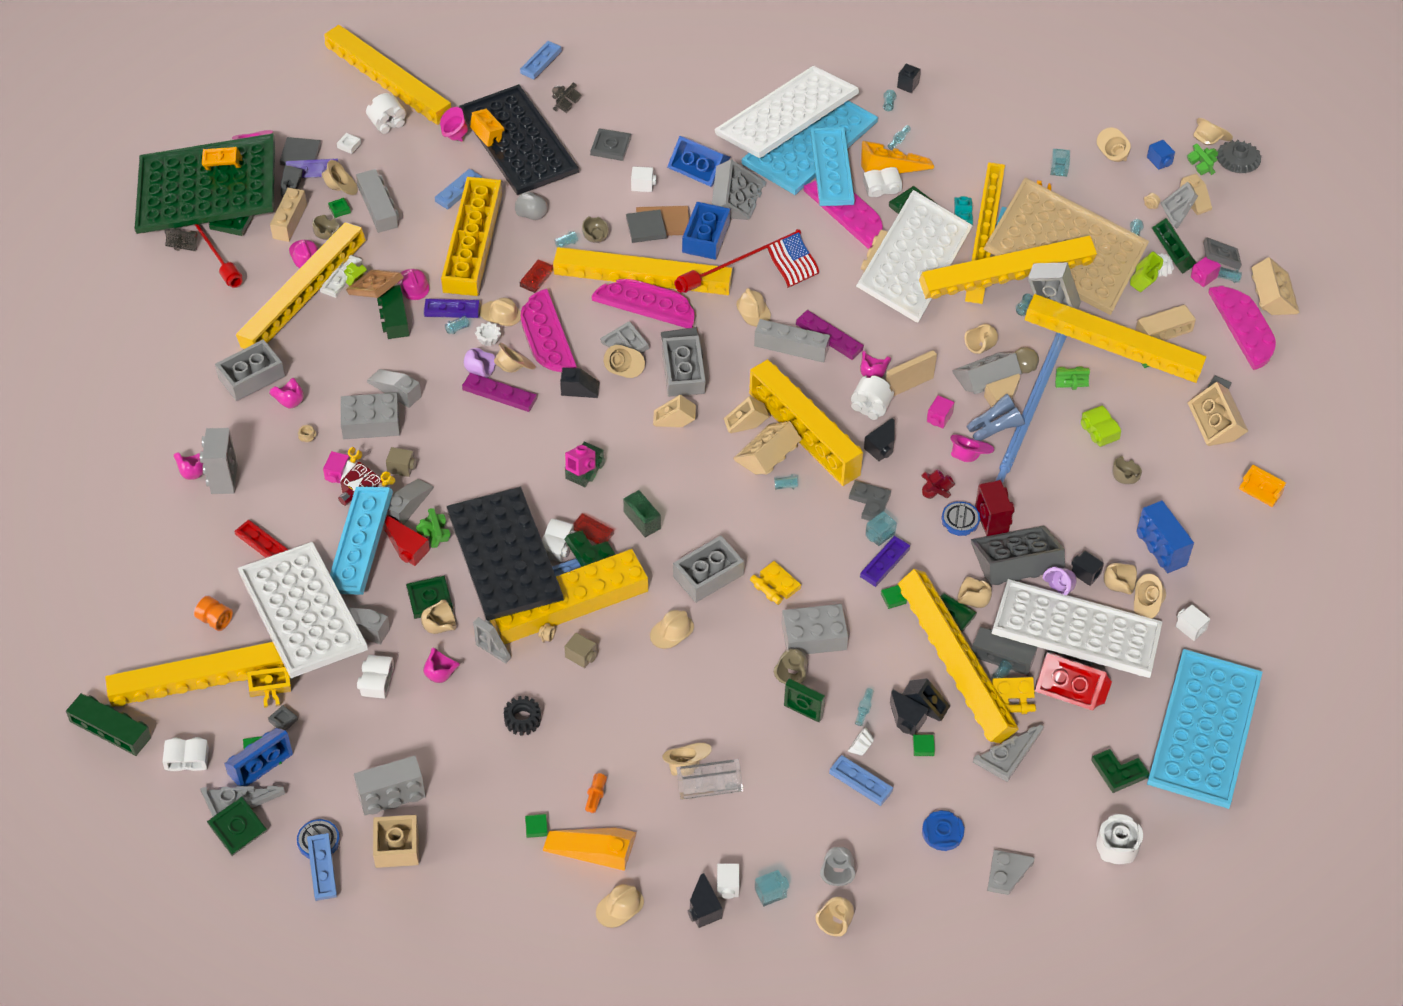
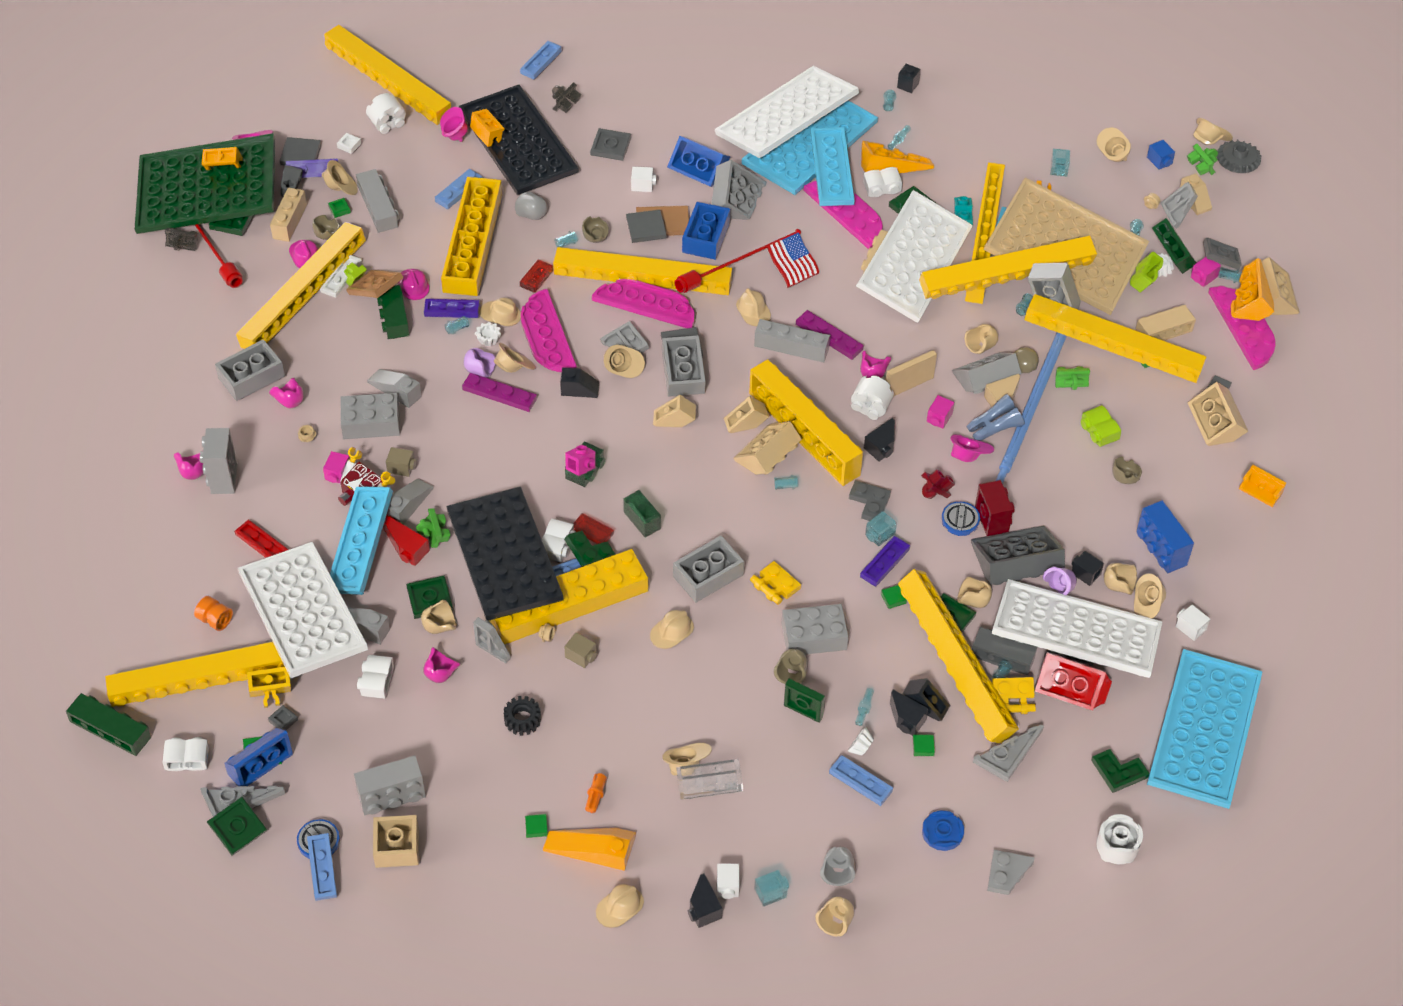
(1254, 295): none -> light orange wedge

